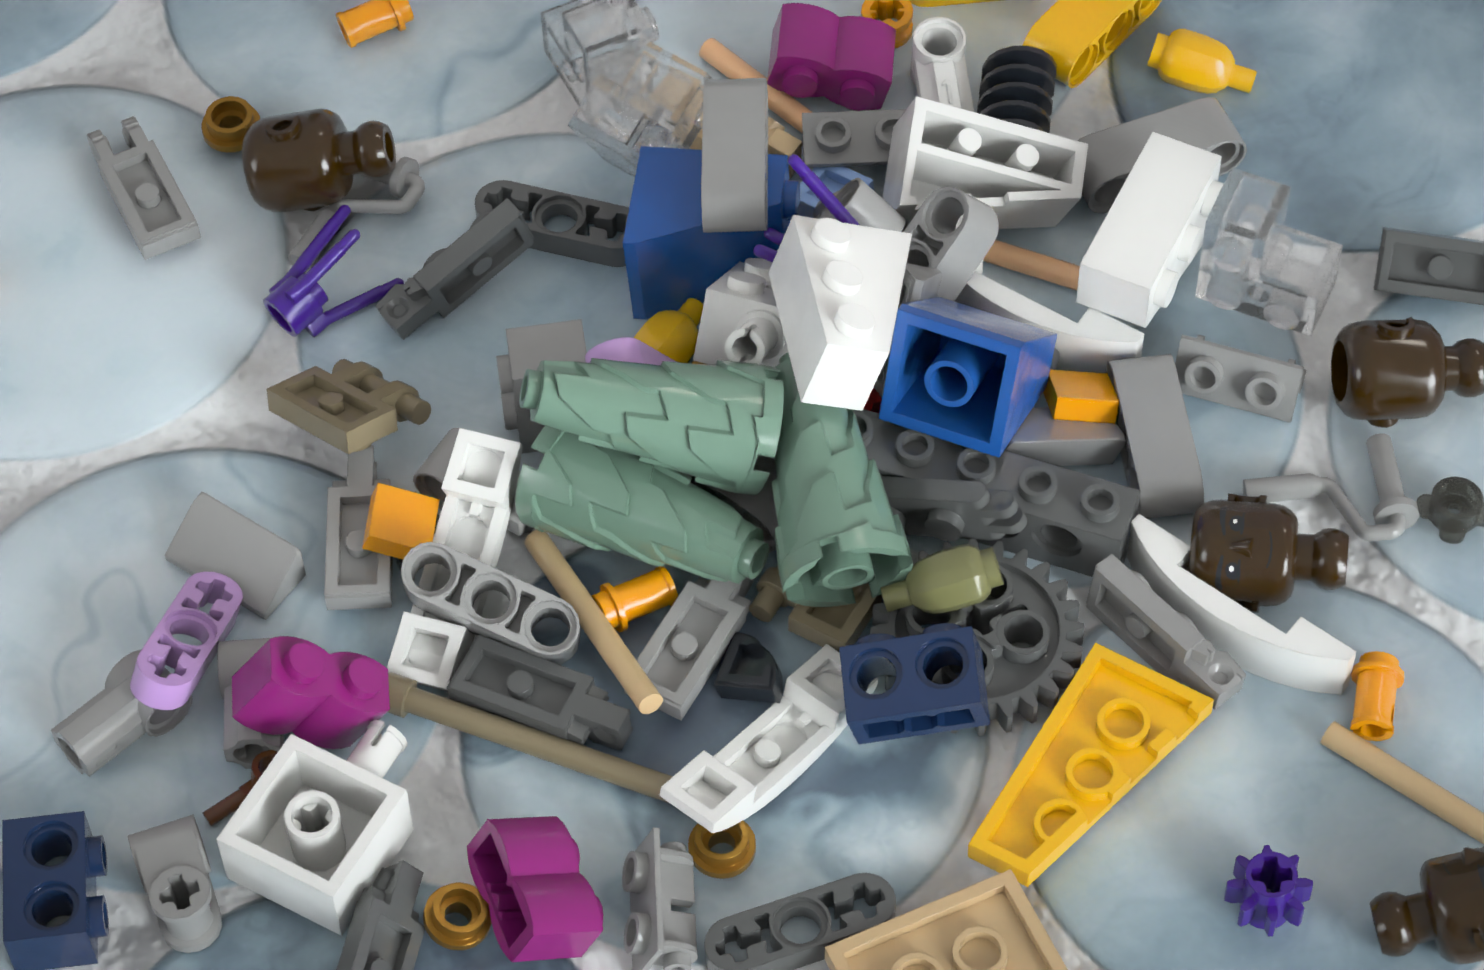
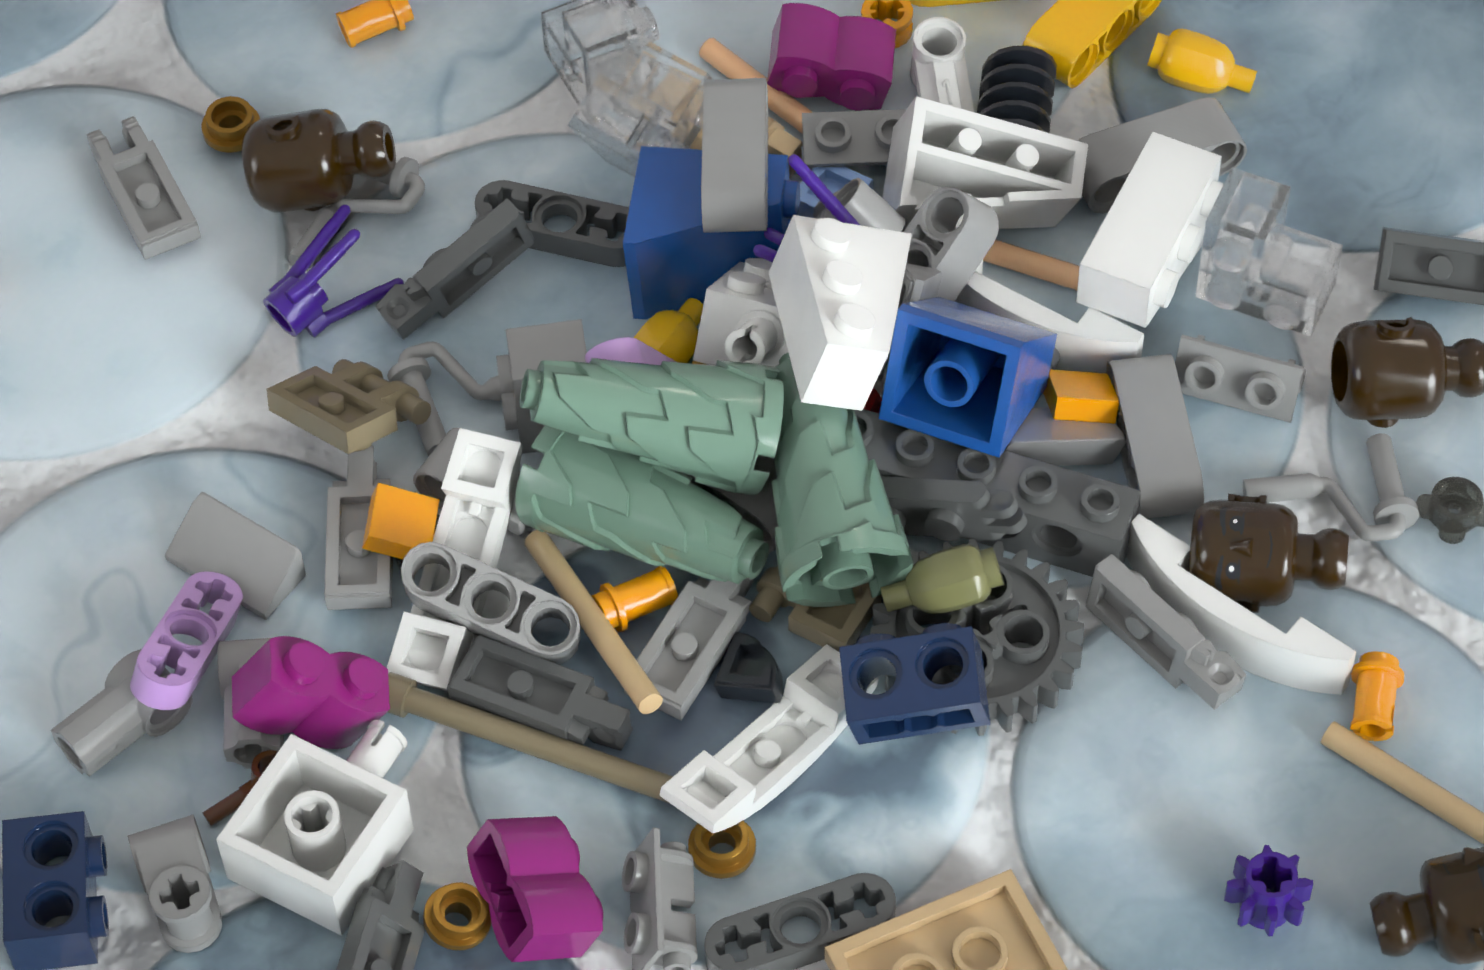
(415, 370): none -> light grey piece
(1088, 755): yellow wing -> none

